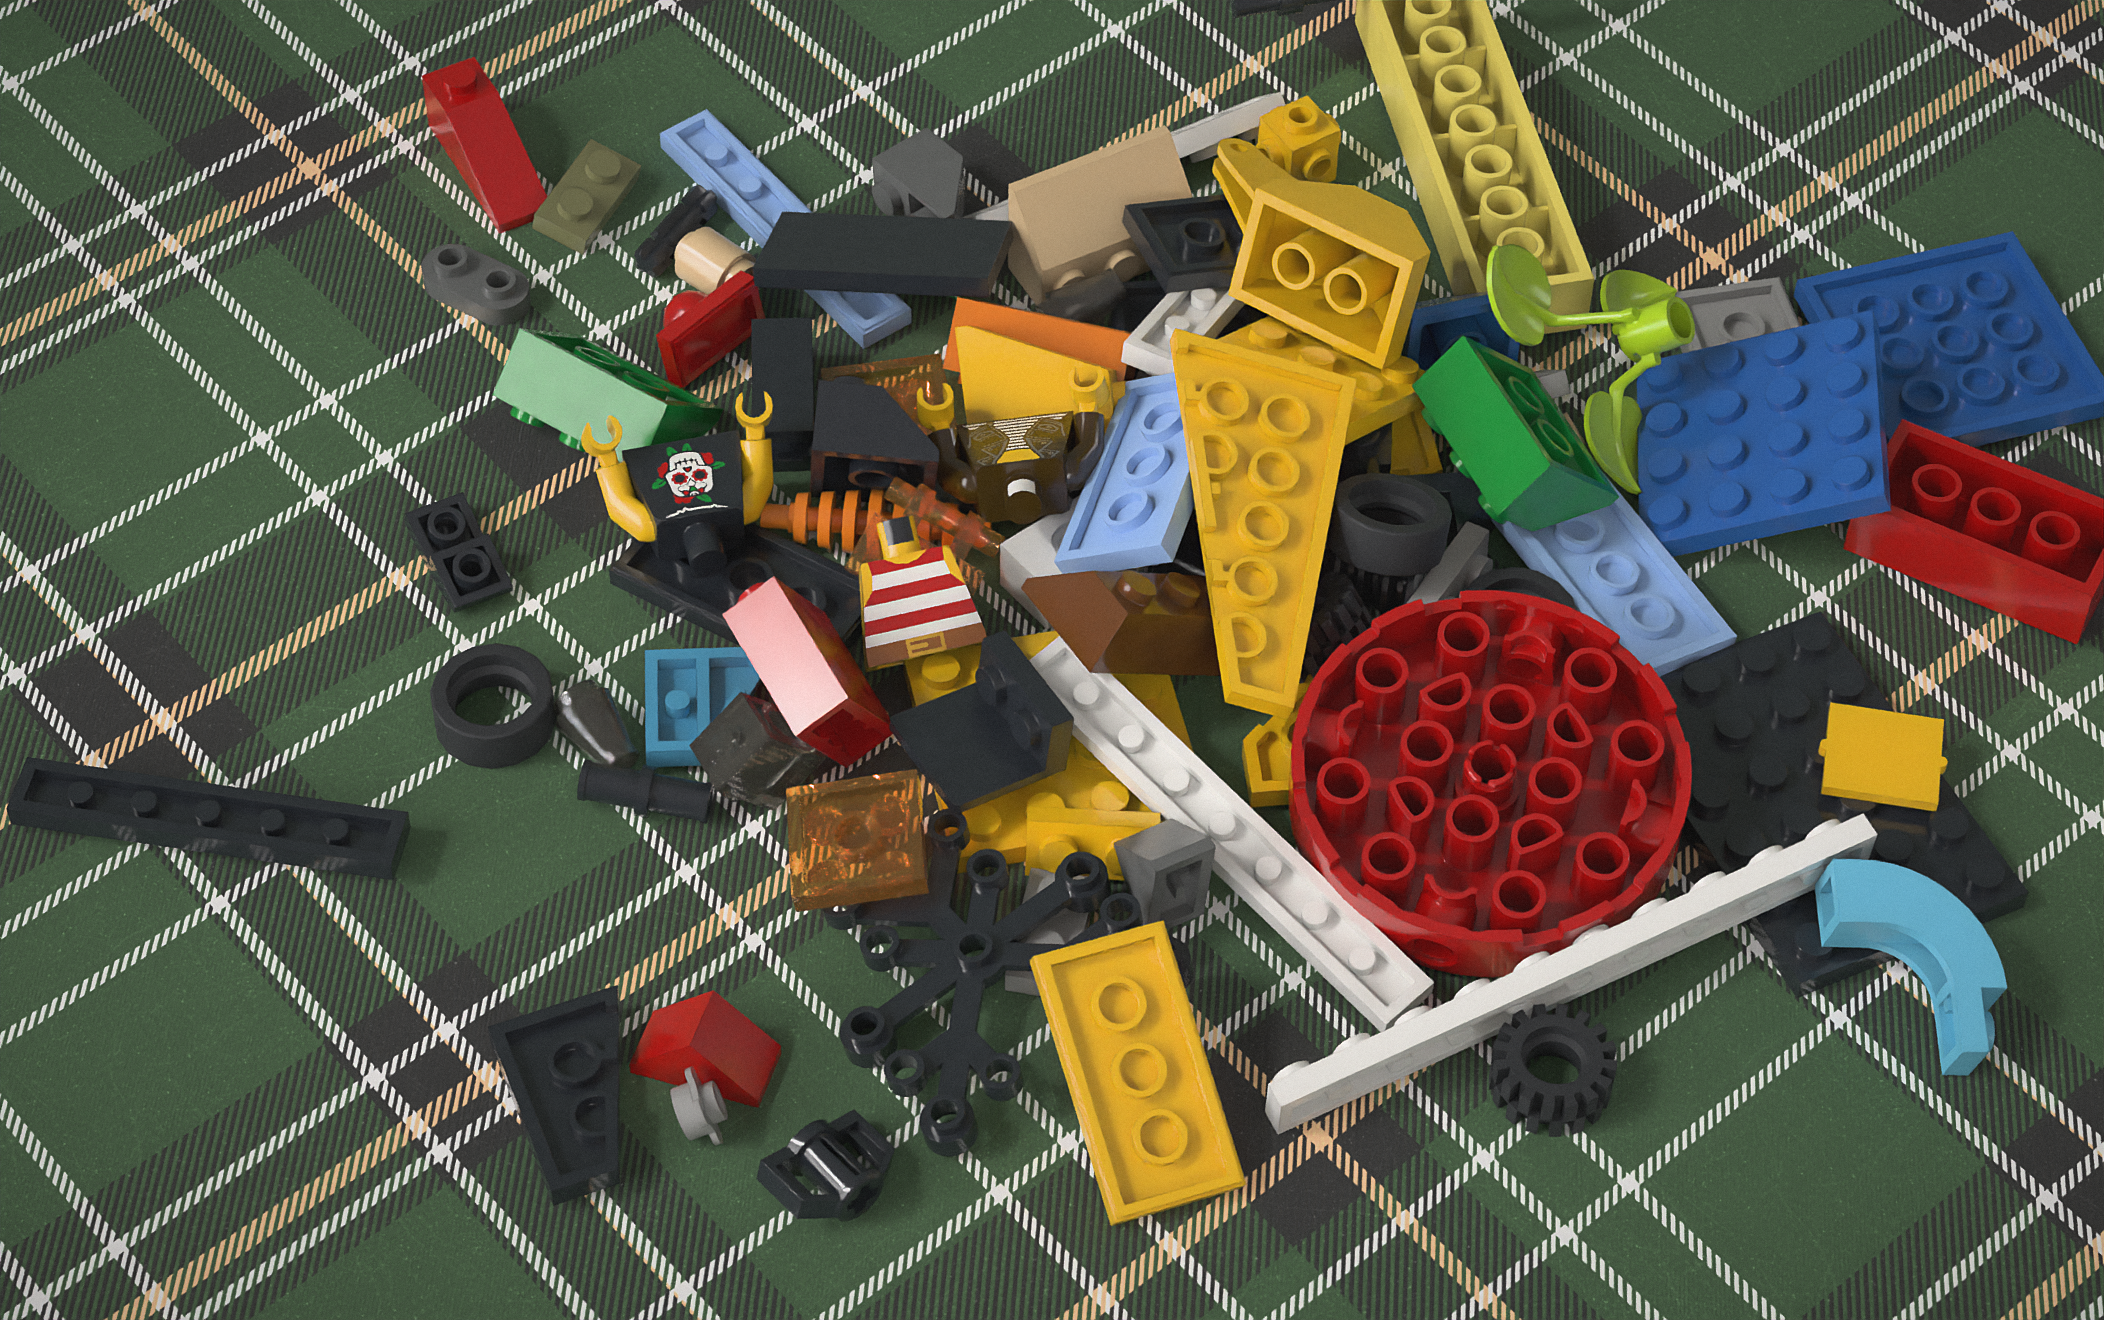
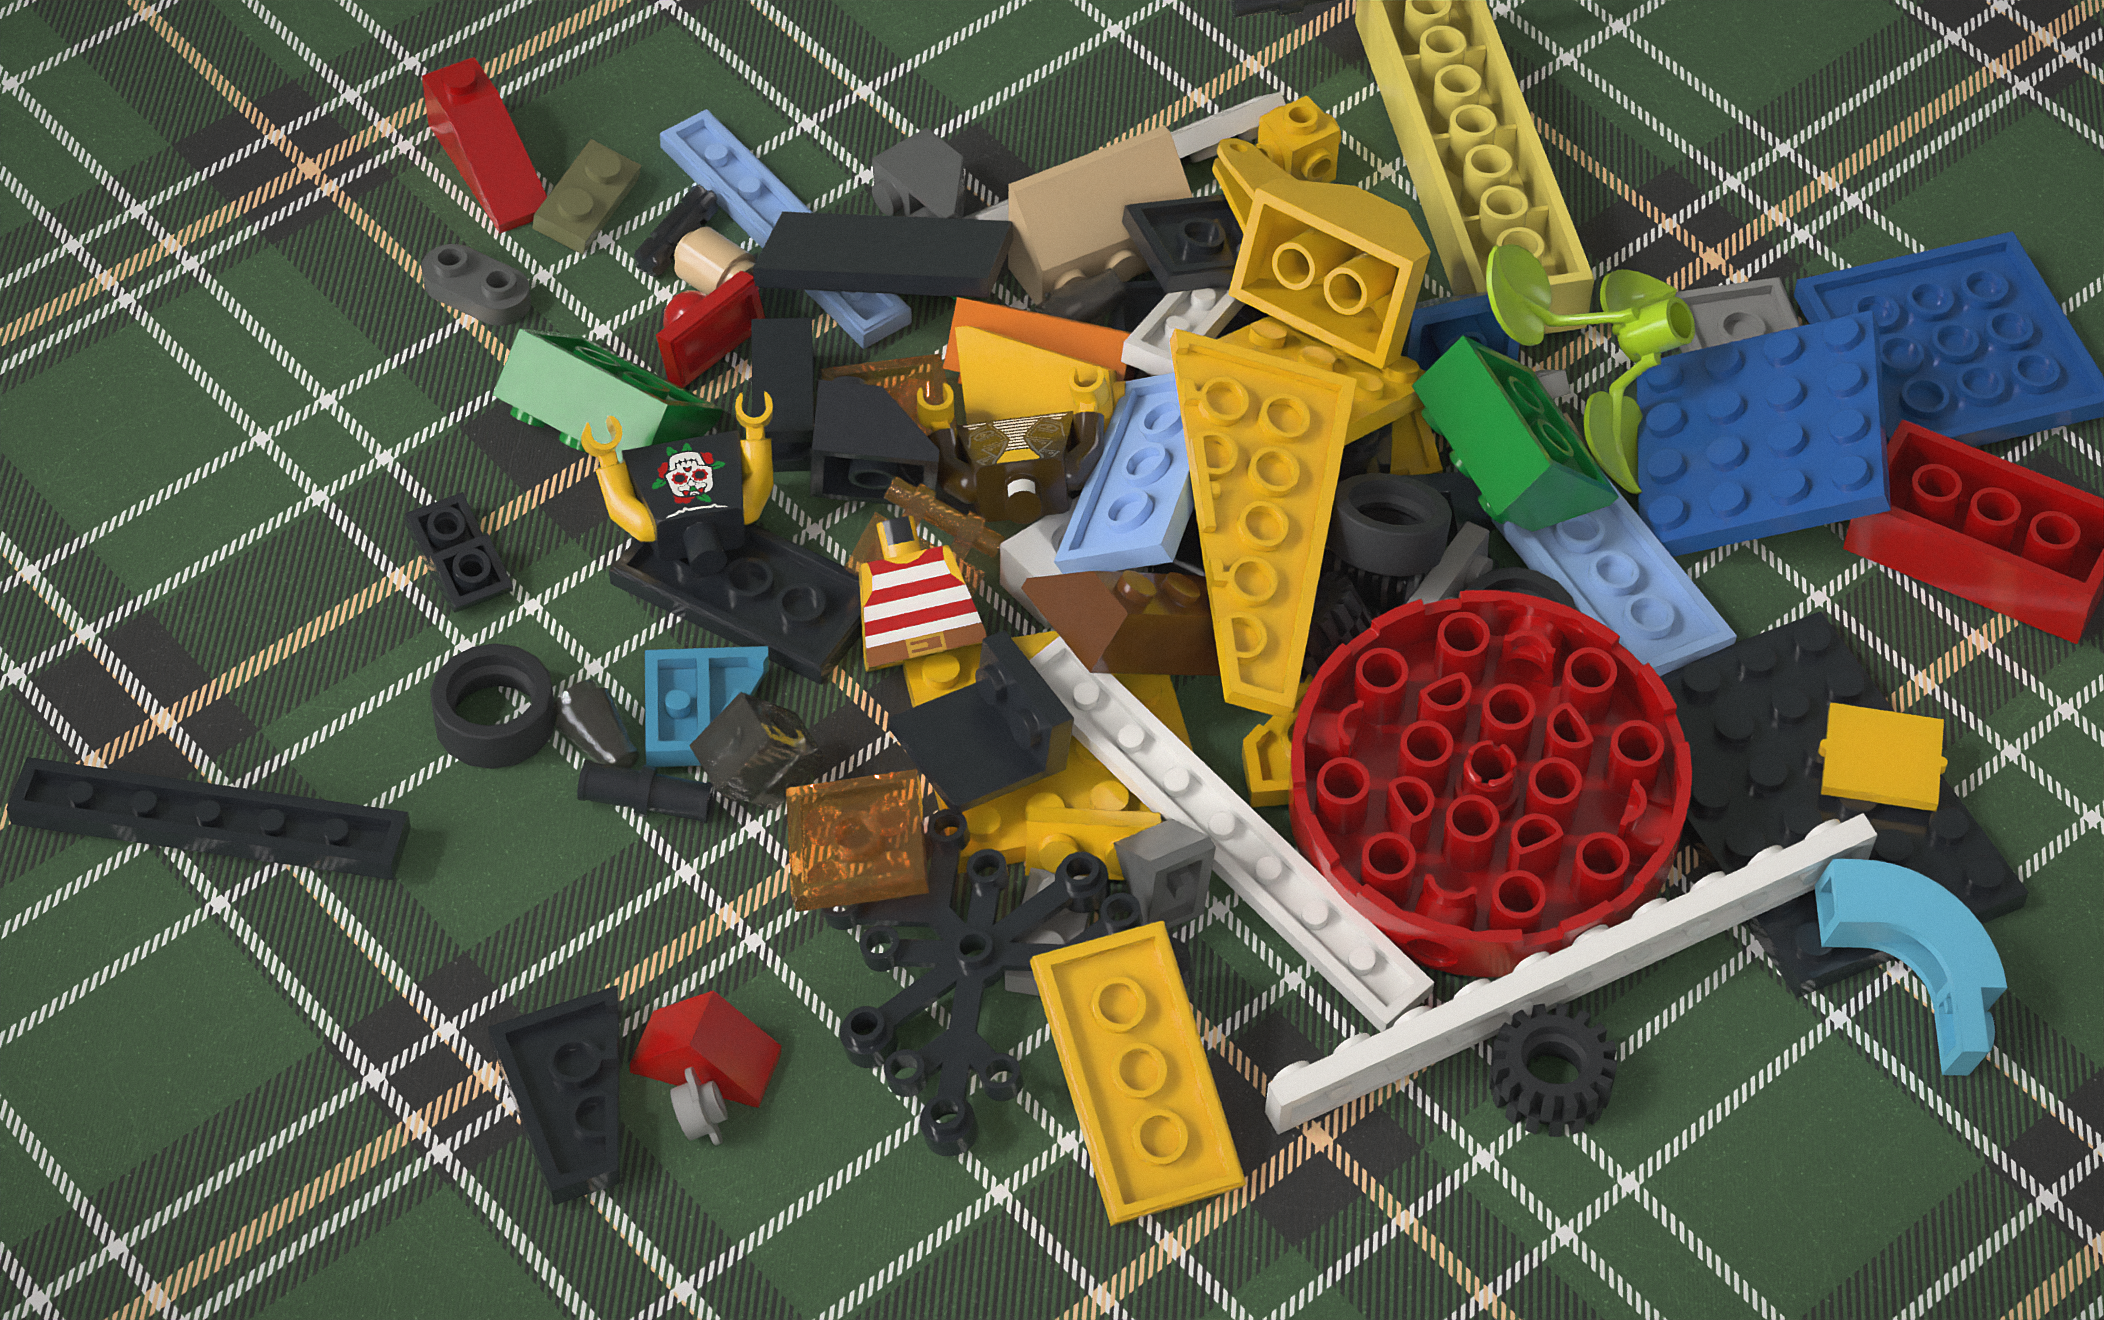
(808, 671): brick -> none
(821, 1158): black piece -> none
(850, 521): orange piece -> none

